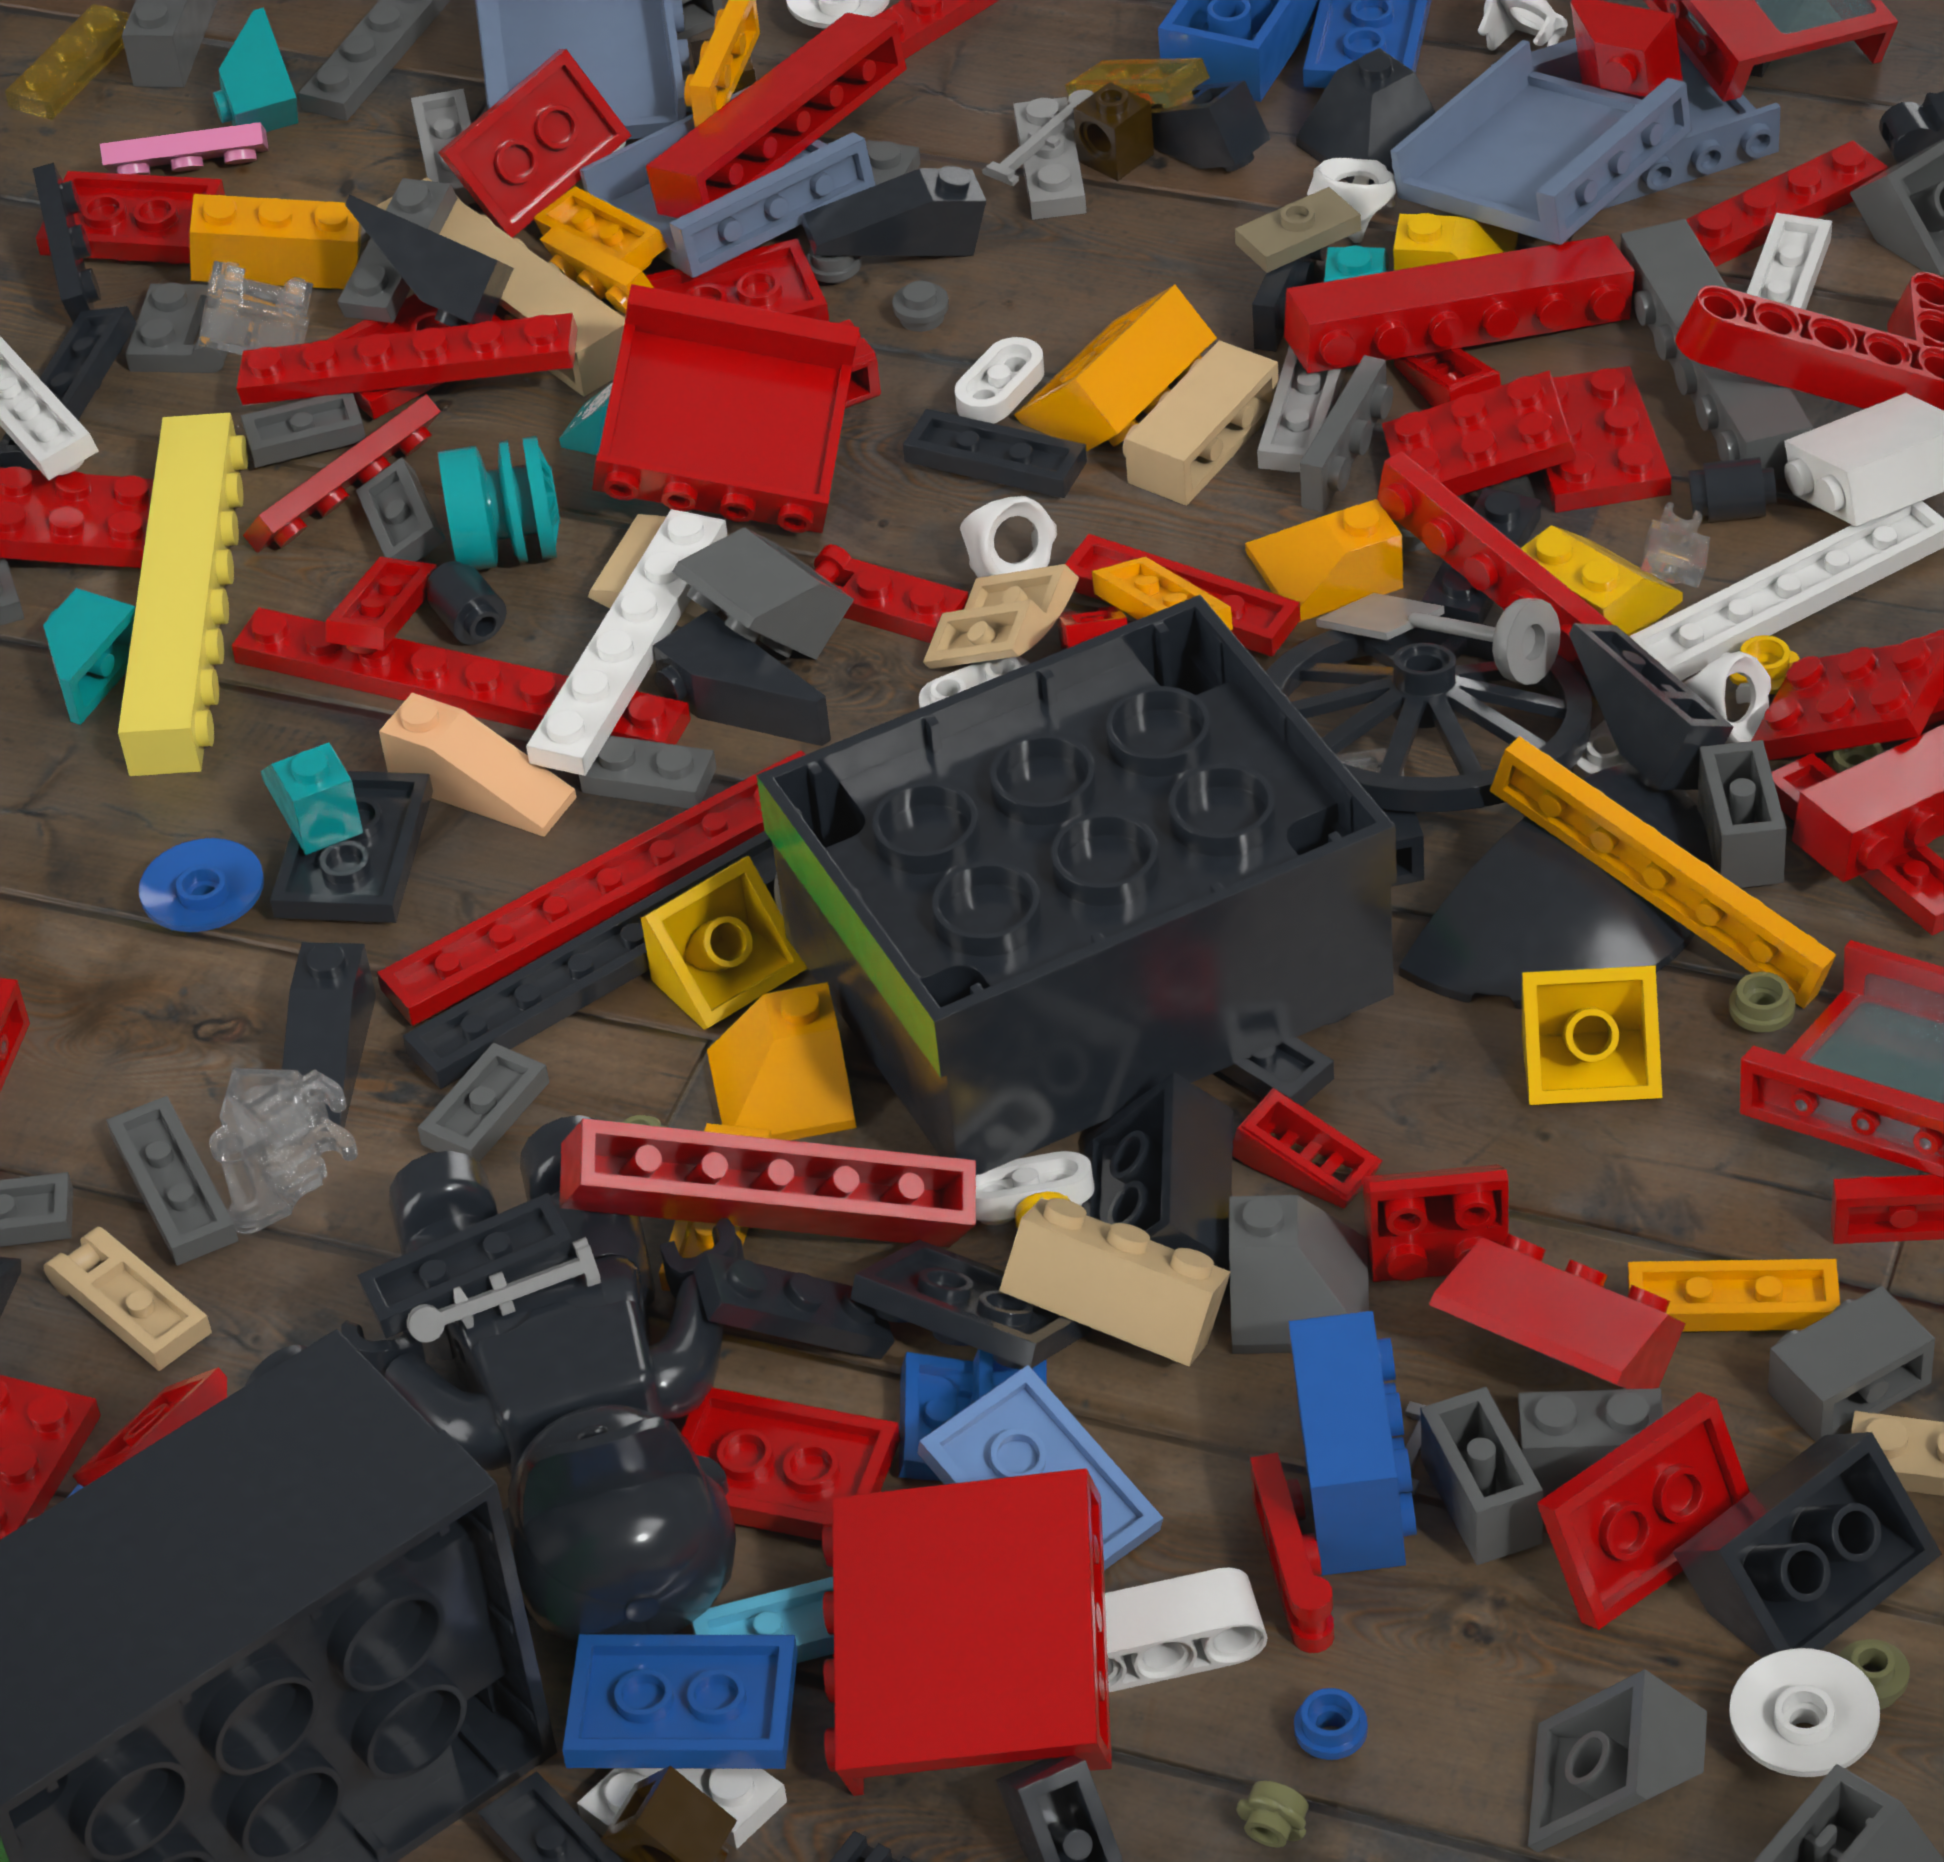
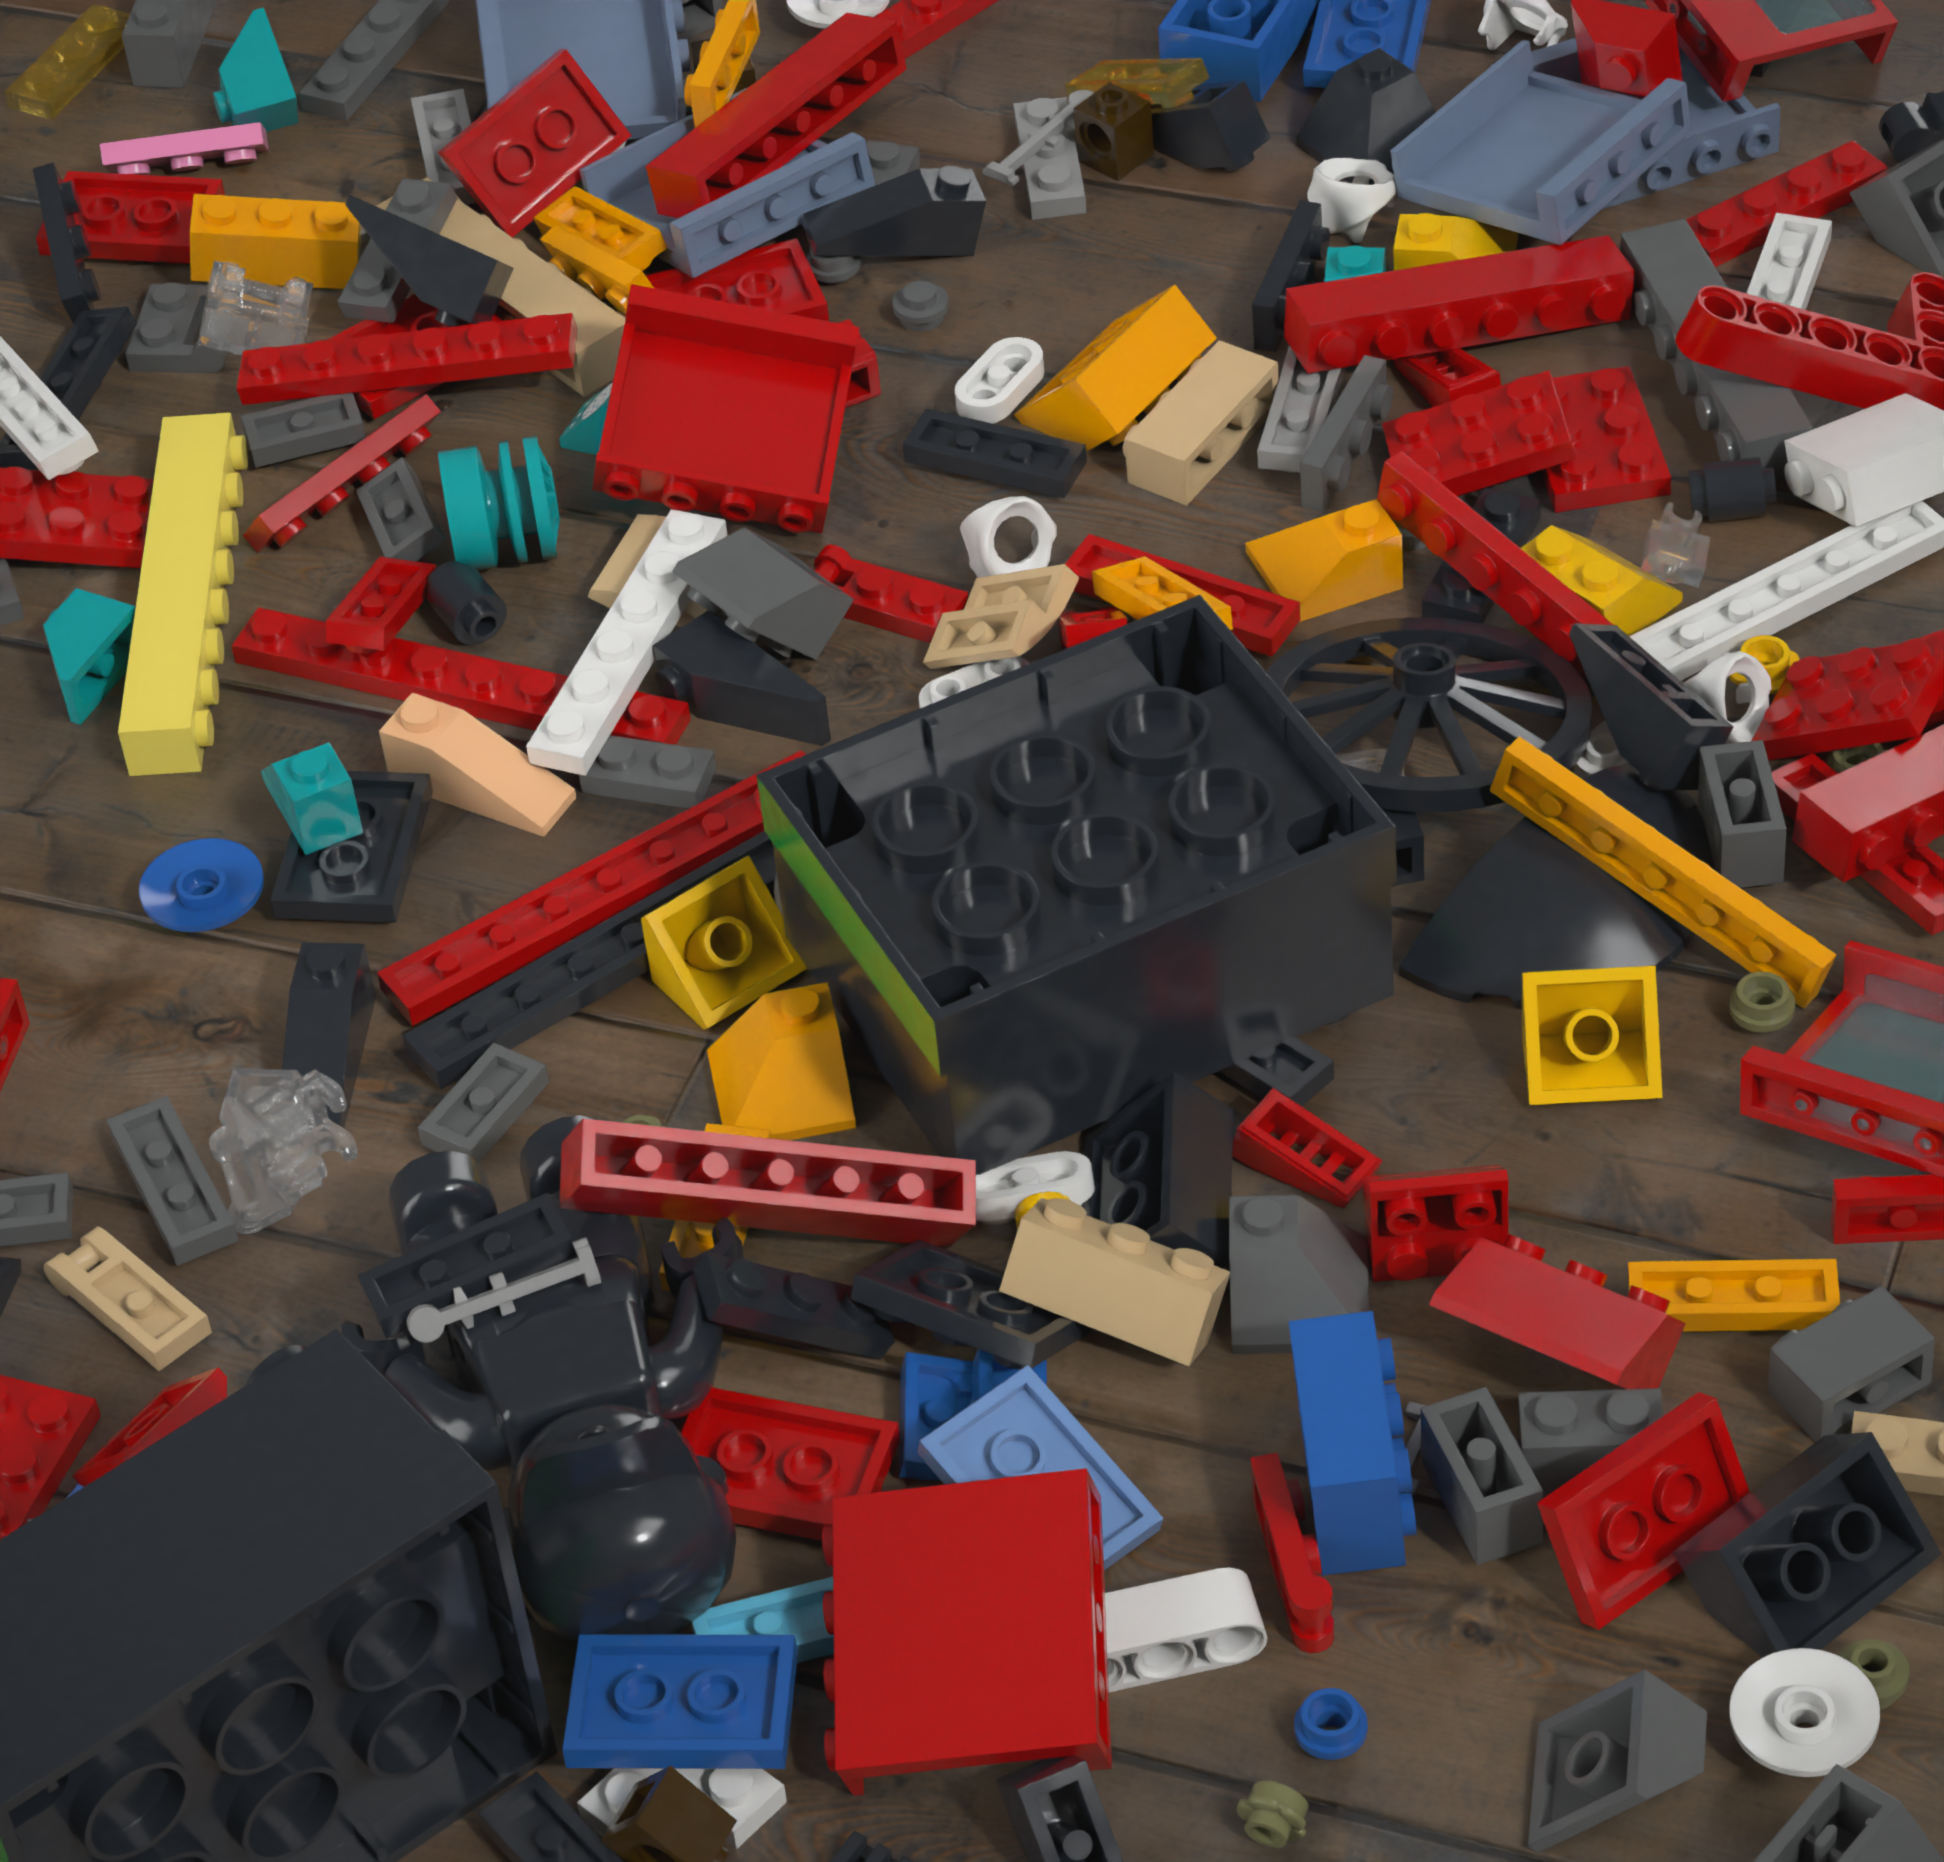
(1297, 229): dark tan plate -> none
(1522, 641): light grey piece -> none

